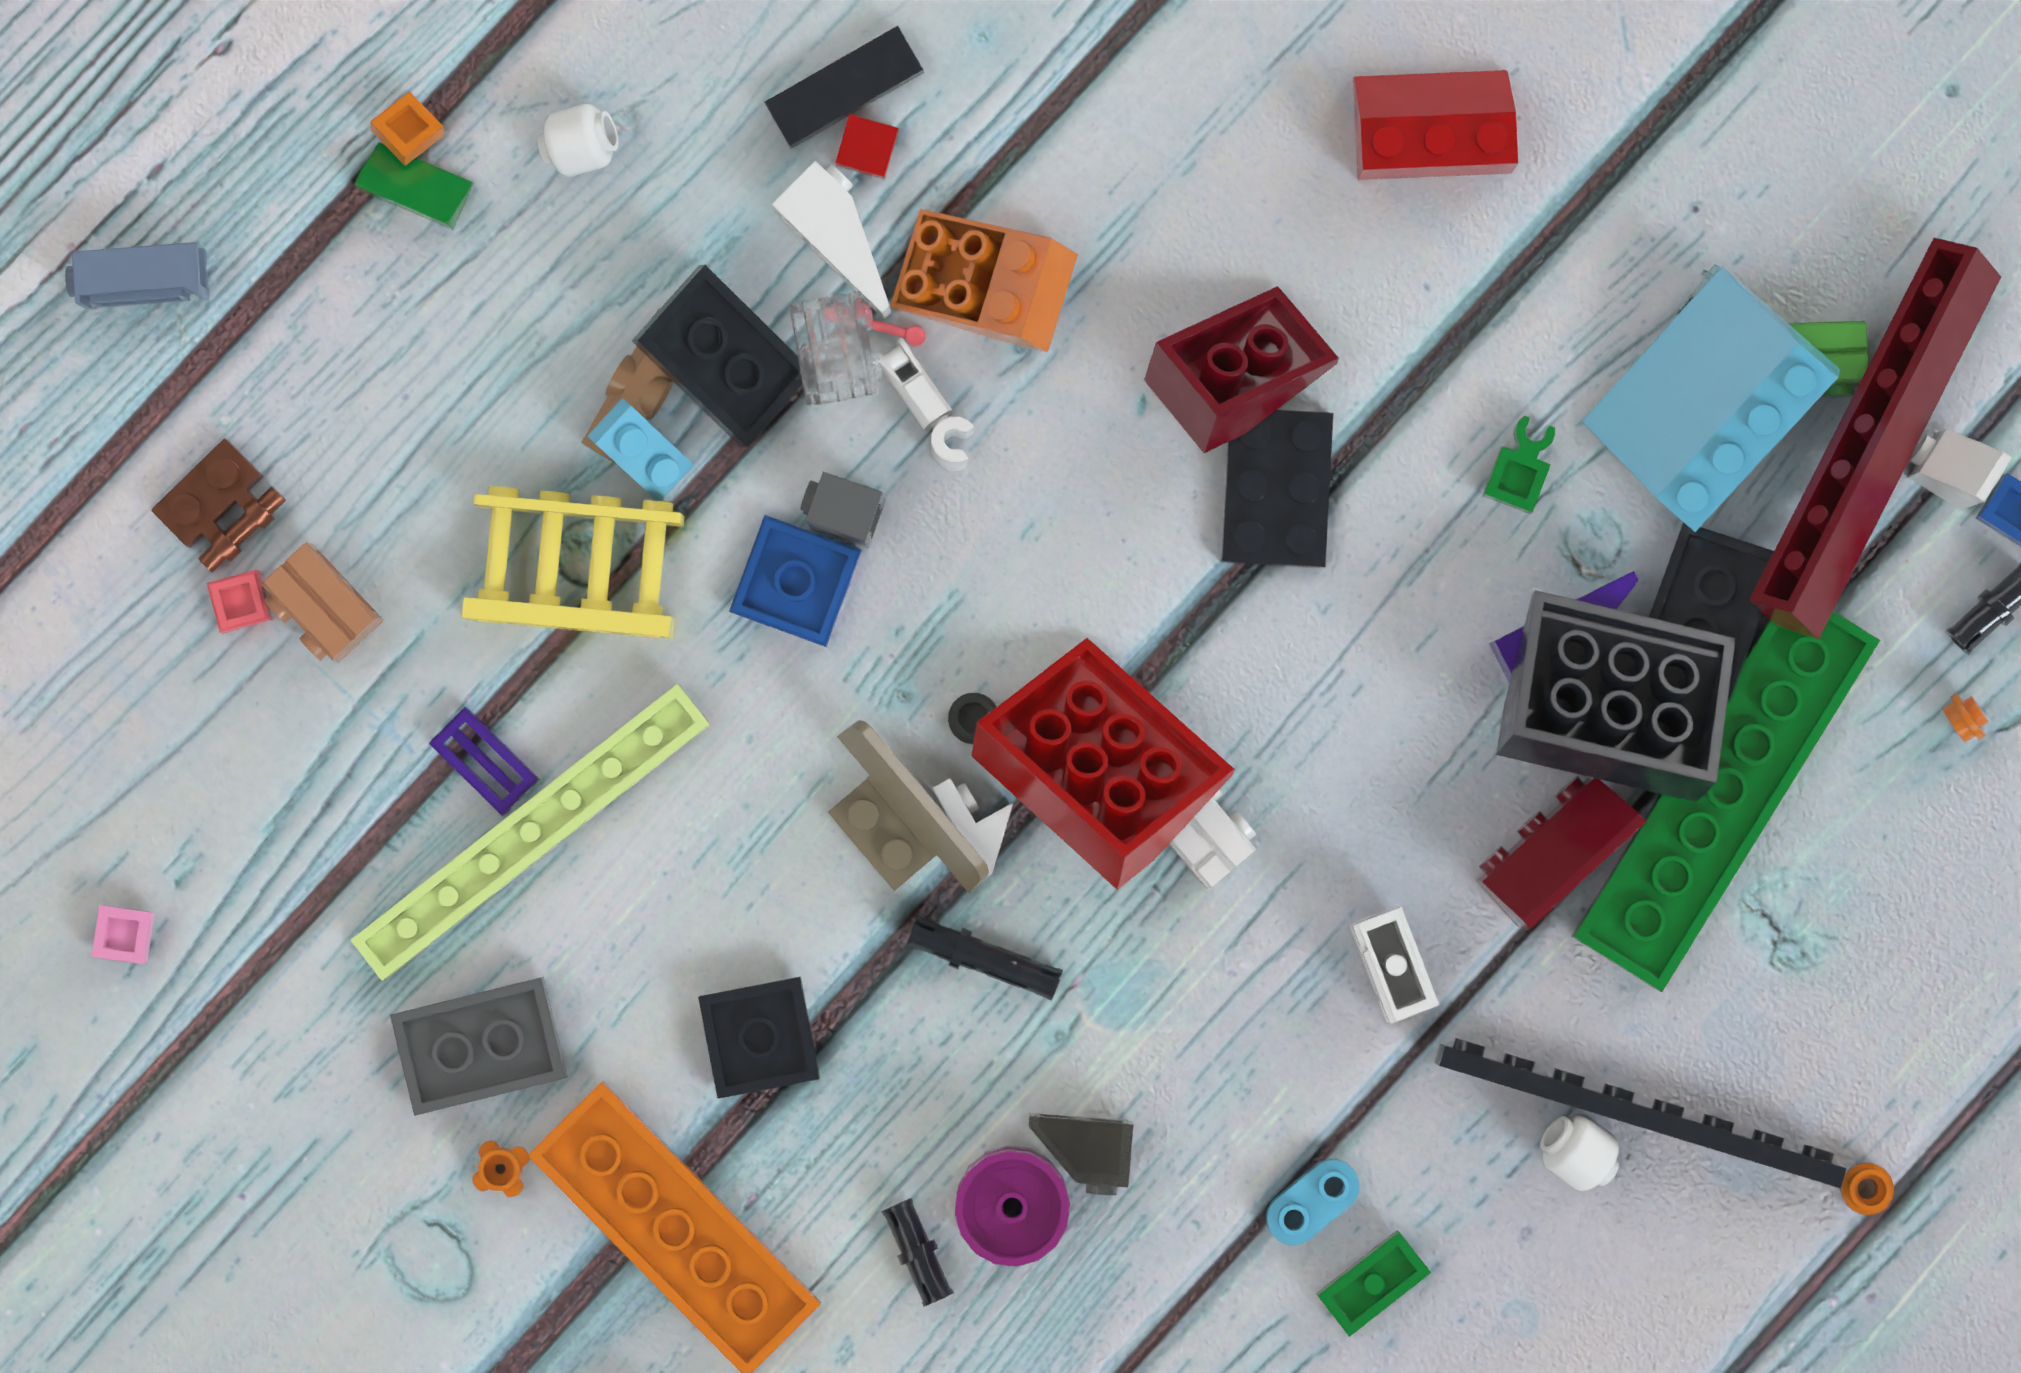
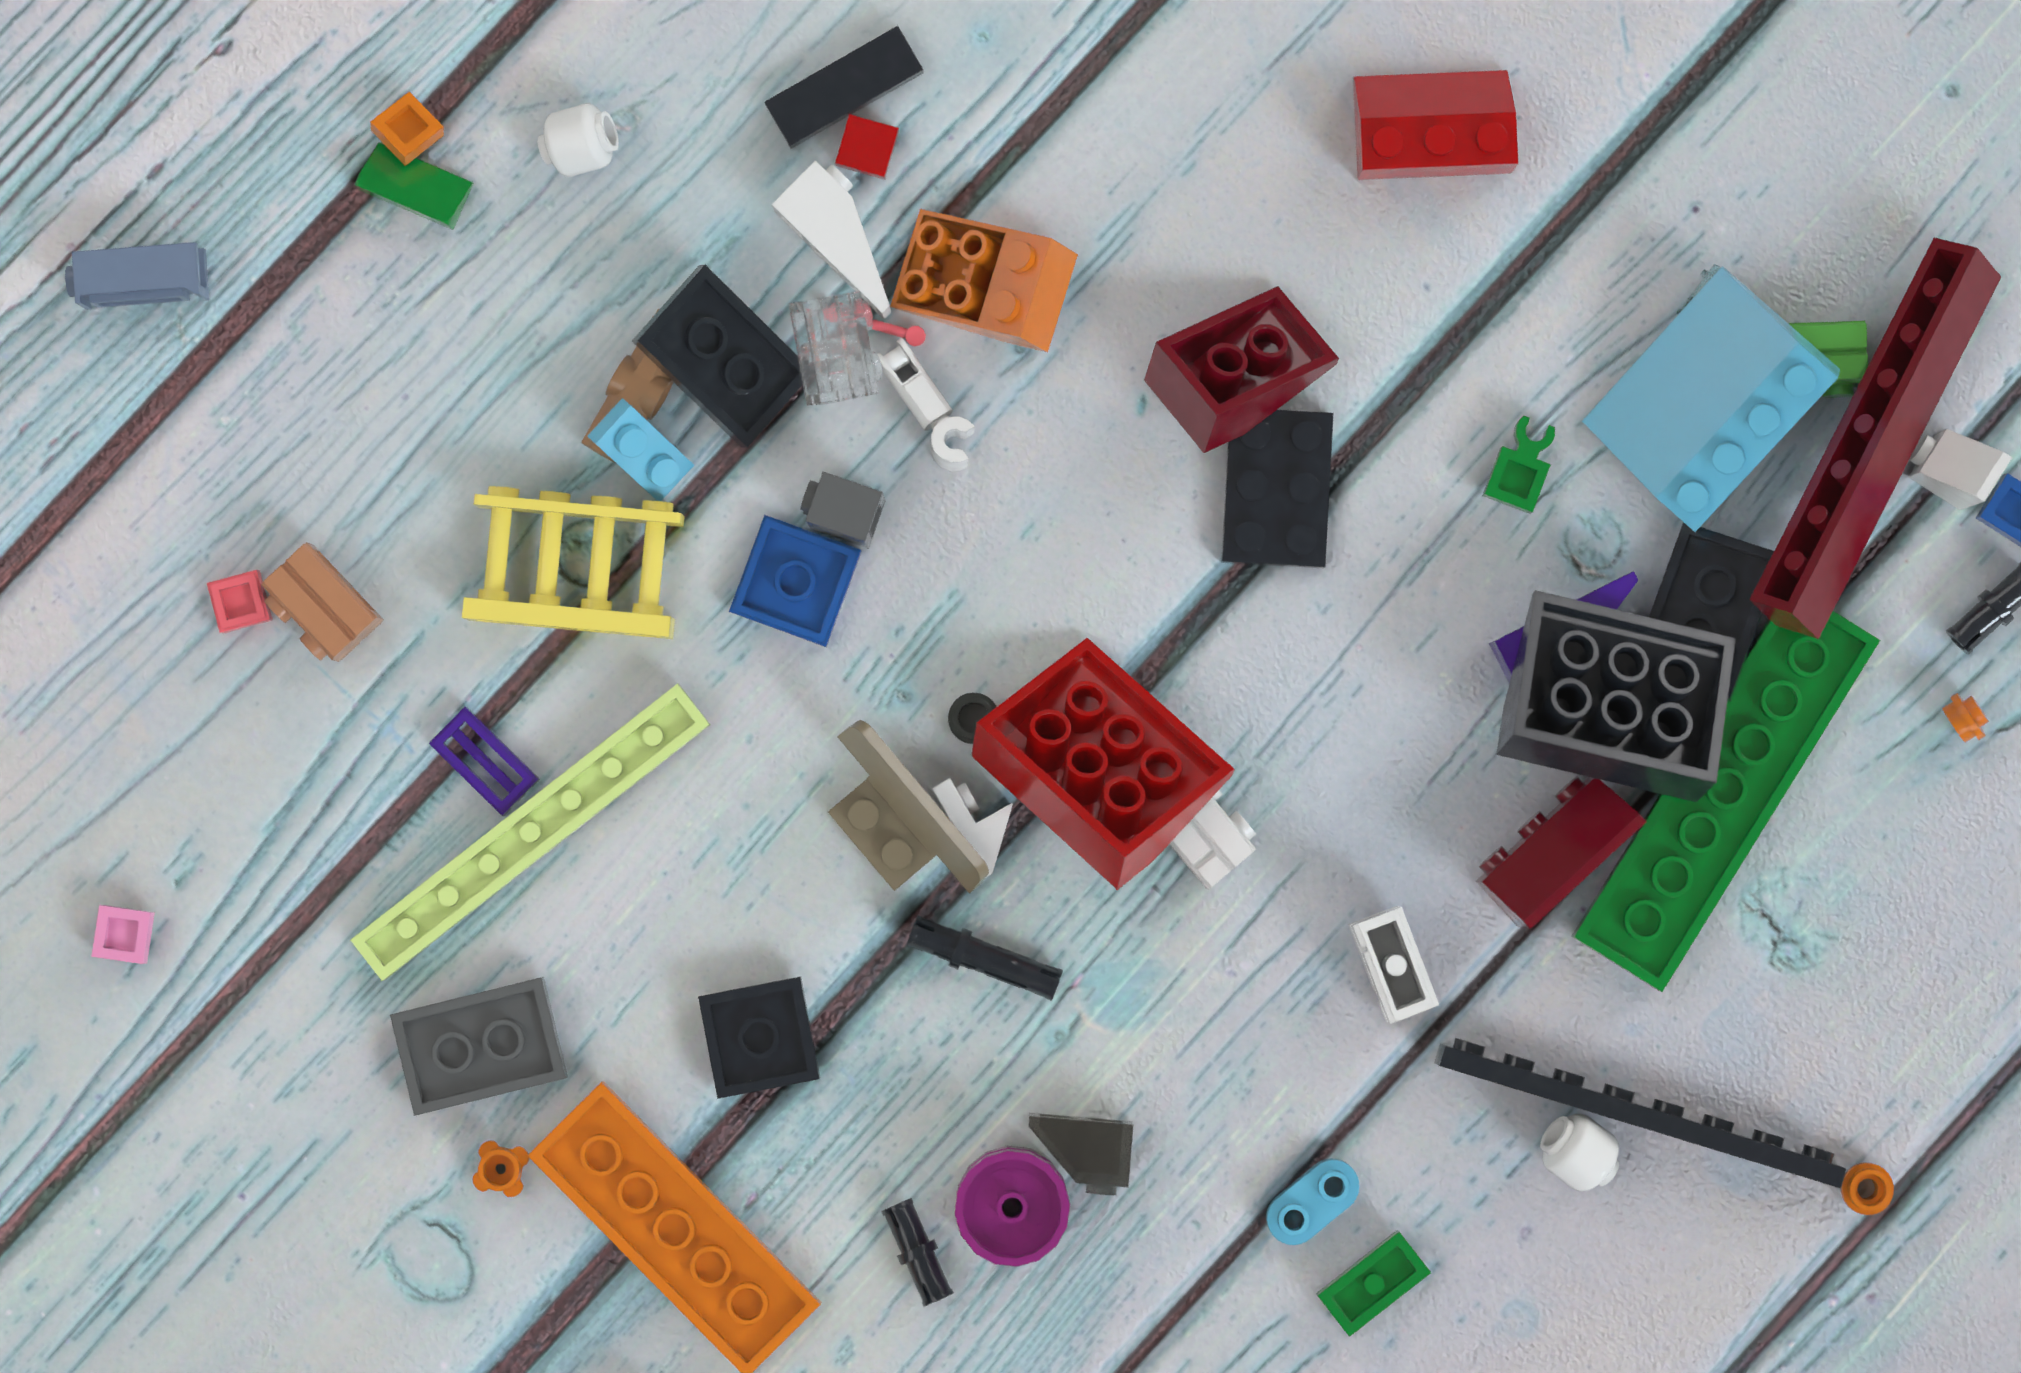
(208, 494): copper plate -> none

